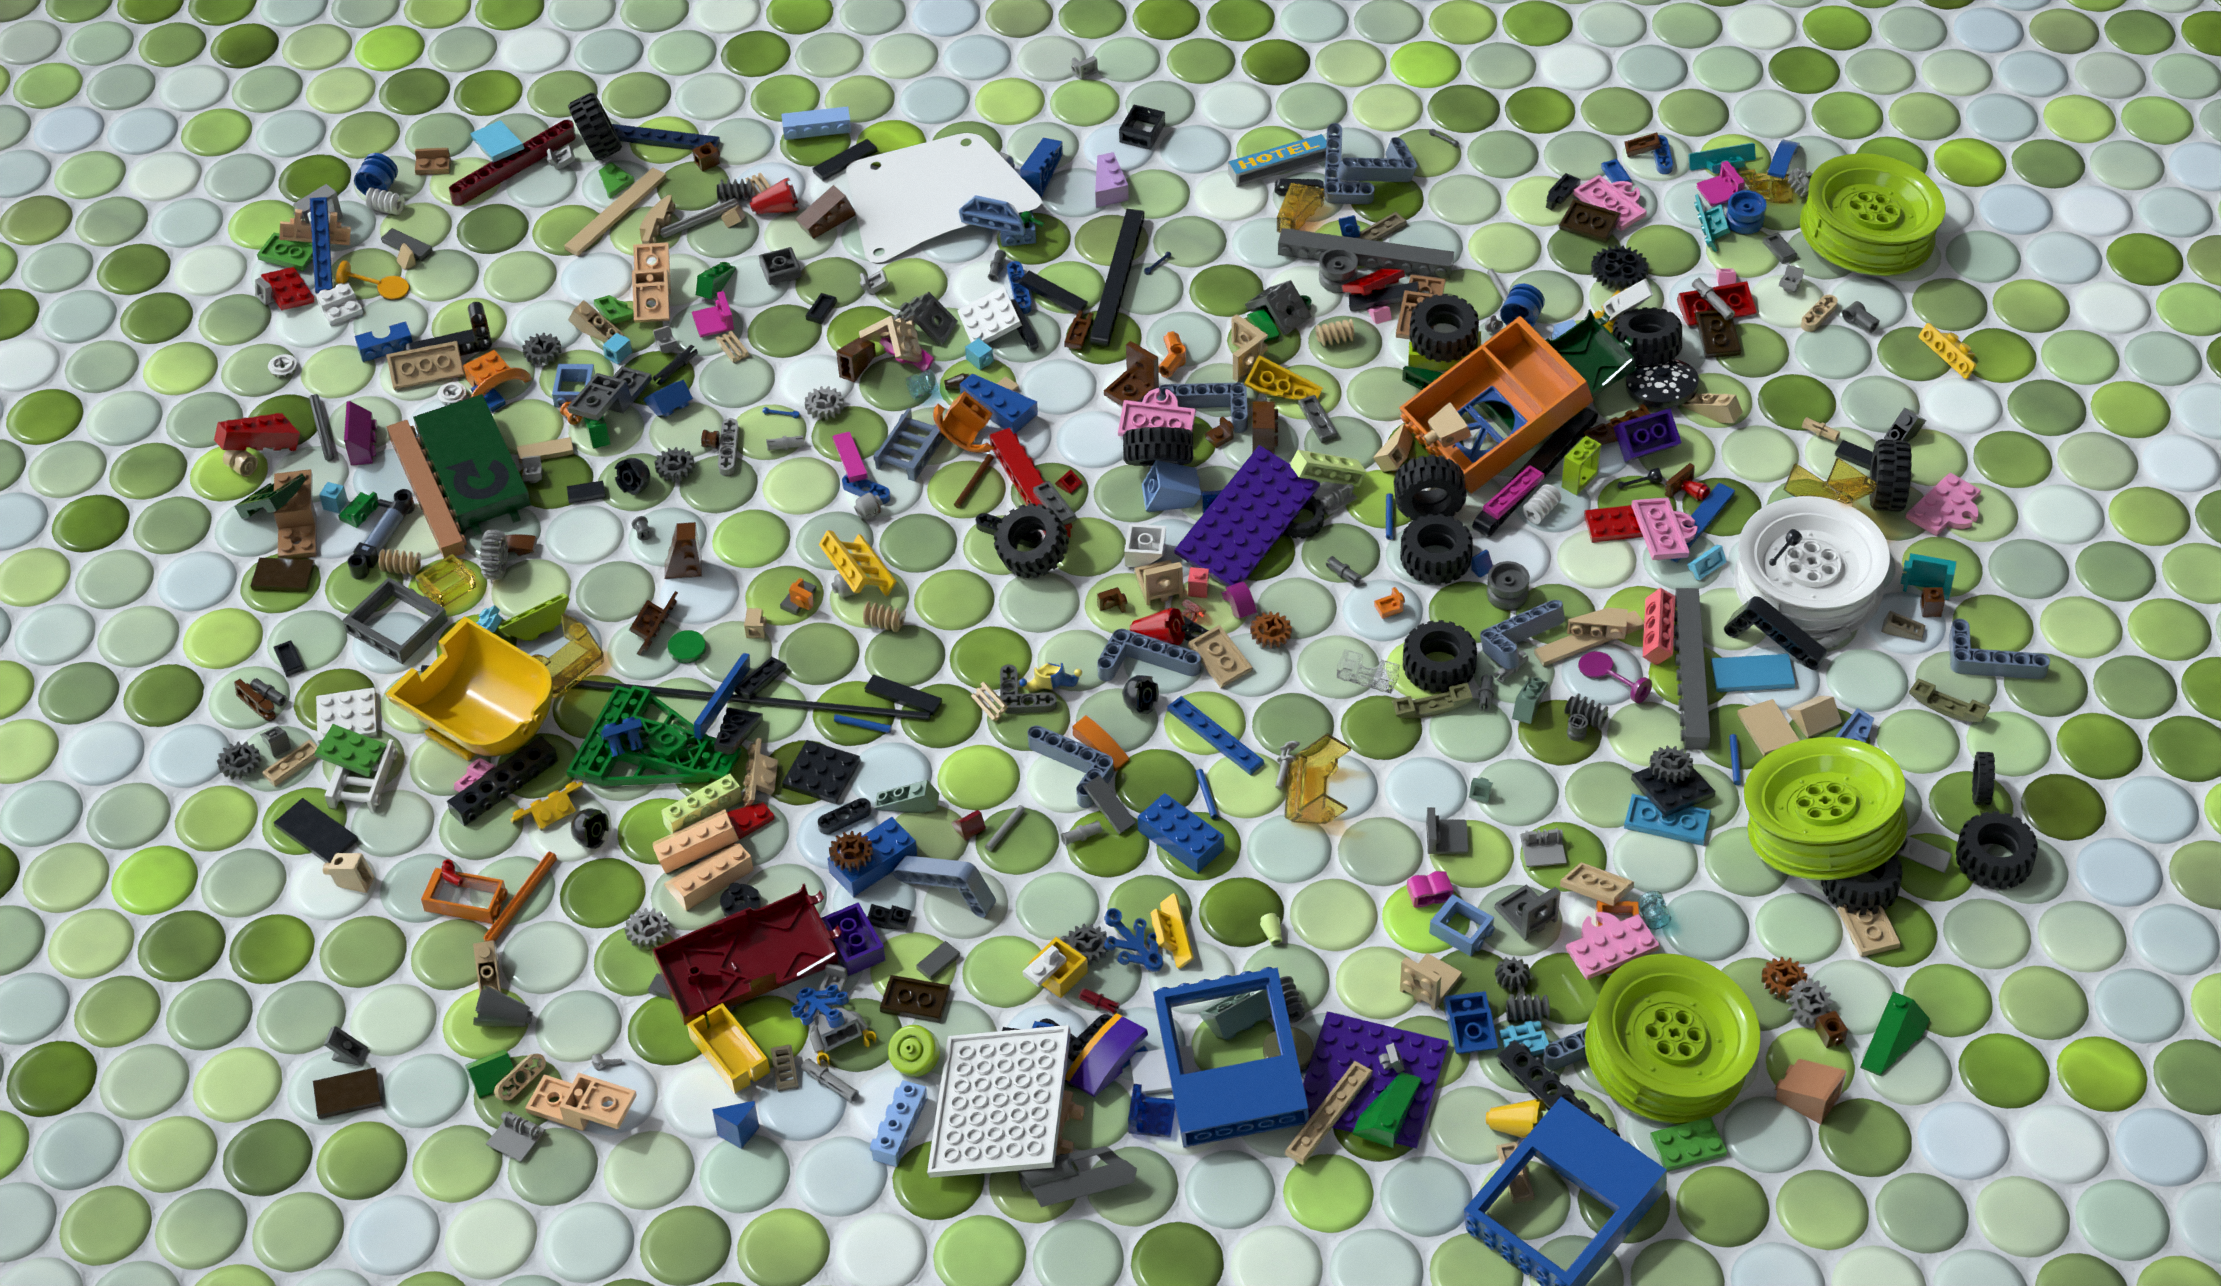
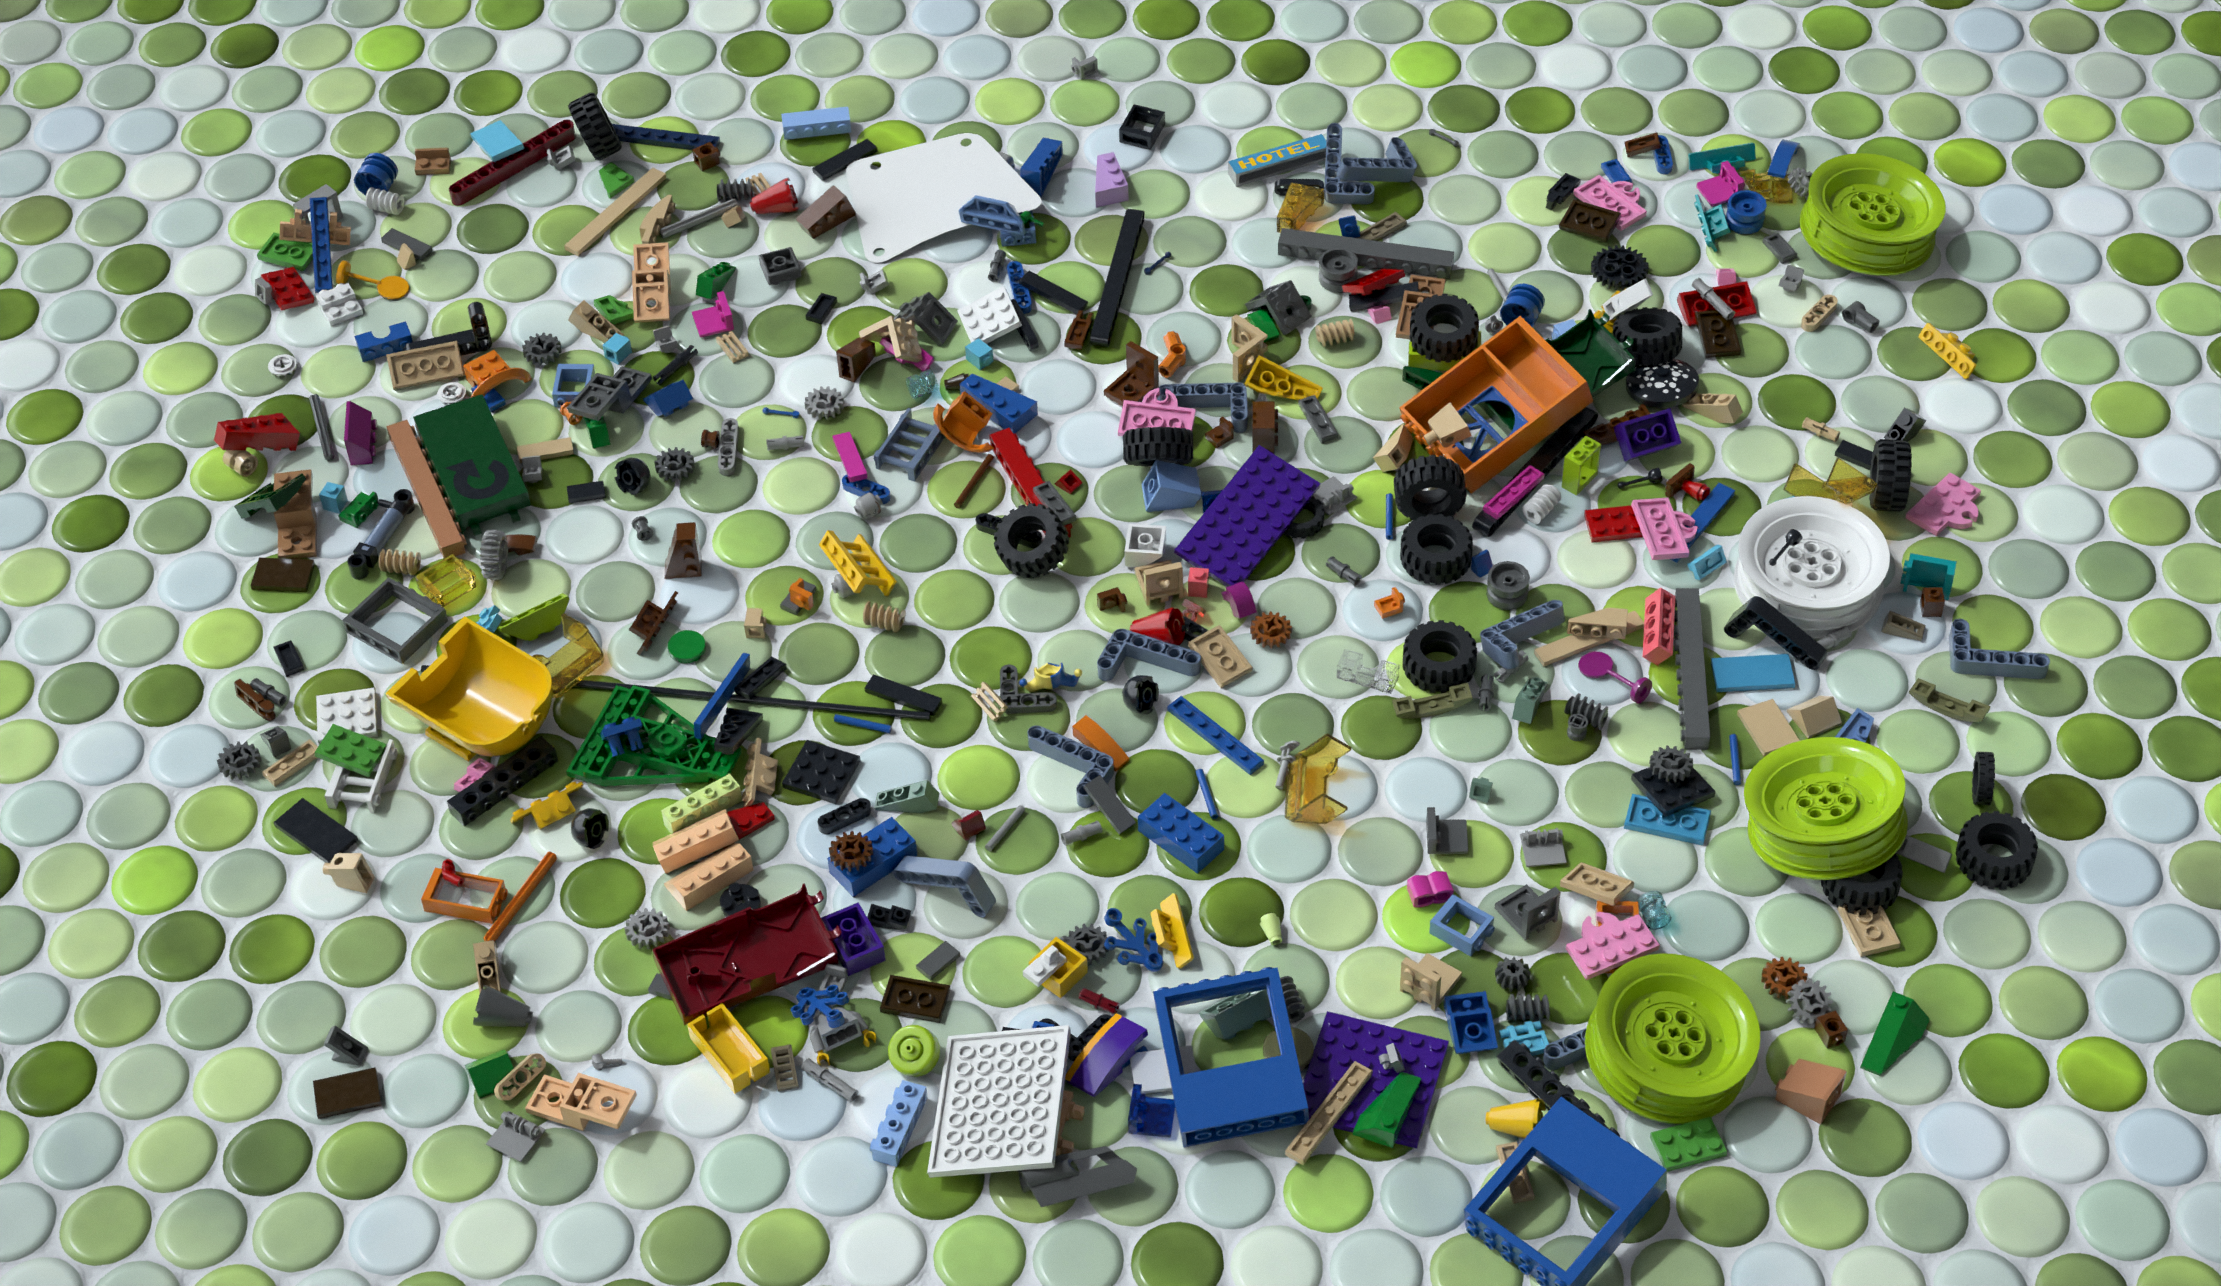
(736, 1122): blue slope -> none
(1328, 468): yellowish green brick -> none

